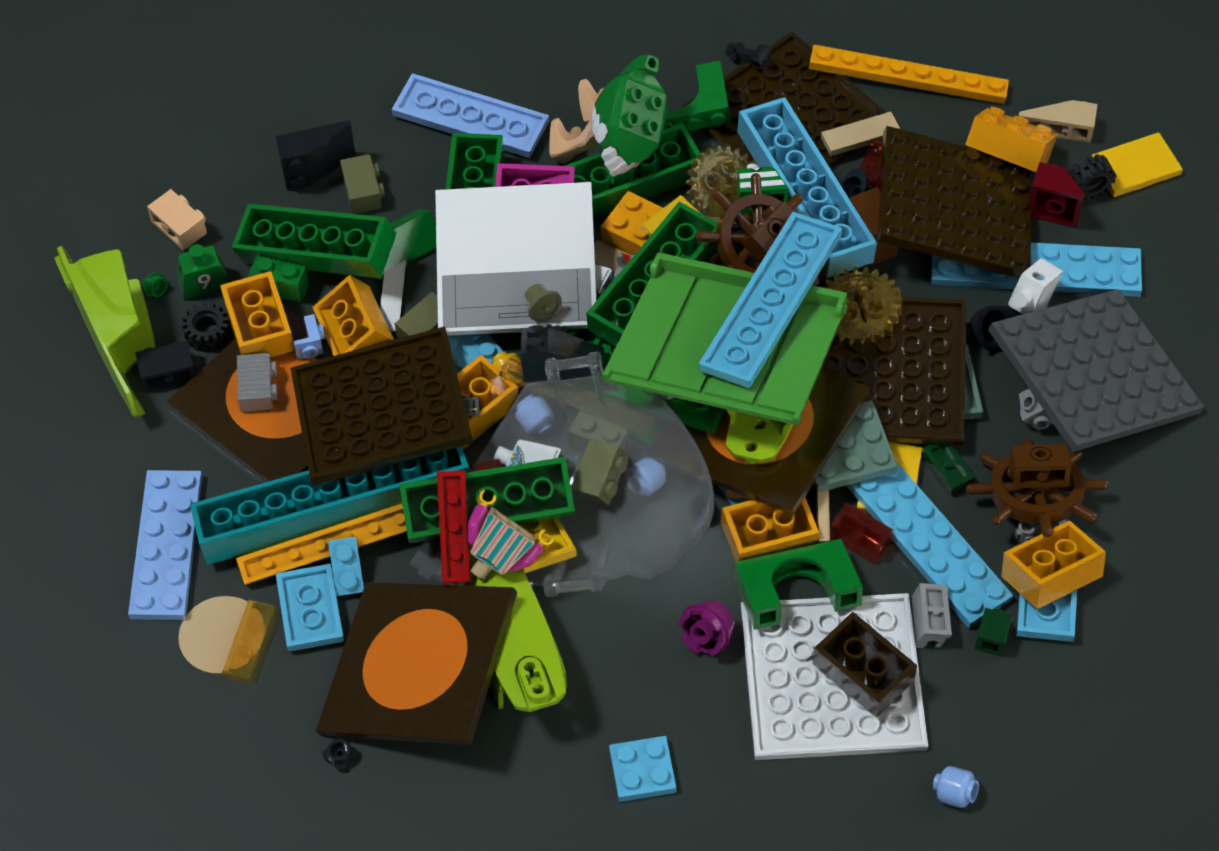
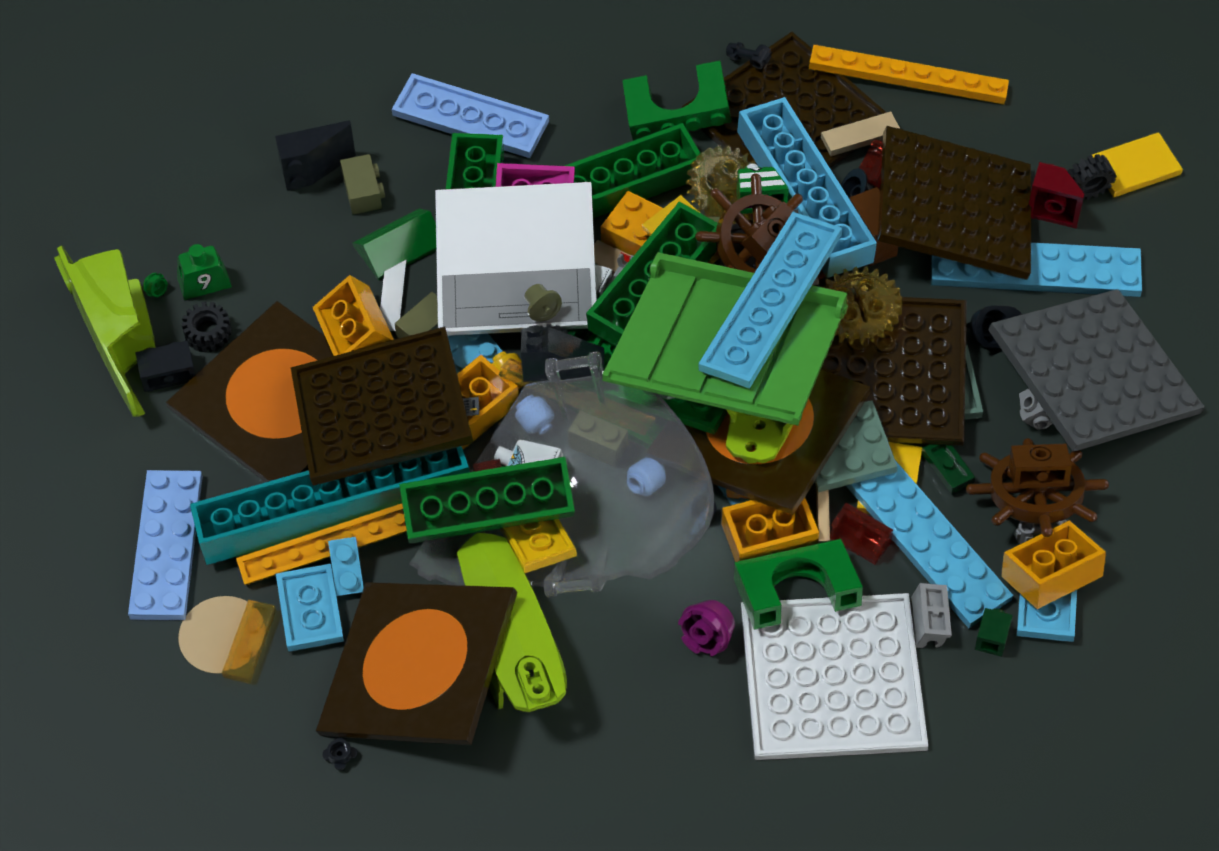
(177, 219): light nougat brick -> none
(255, 382): light grey brick -> none
(257, 316): light orange brick -> none
(289, 278): green brick -> none
(310, 346): light blue bracket -> none
(316, 239): green brick -> none
(453, 527): red tile -> none
(500, 541): torso -> none
(600, 471): olive brick -> none
(621, 118): green animal -> none
(642, 768): medium azure plate -> none
(864, 664): dark brown brick -> none
(956, 787): light blue head -> none
(1011, 138): light orange brick -> none
(1031, 292): white torso -> none
(1067, 119): tan slope -> none

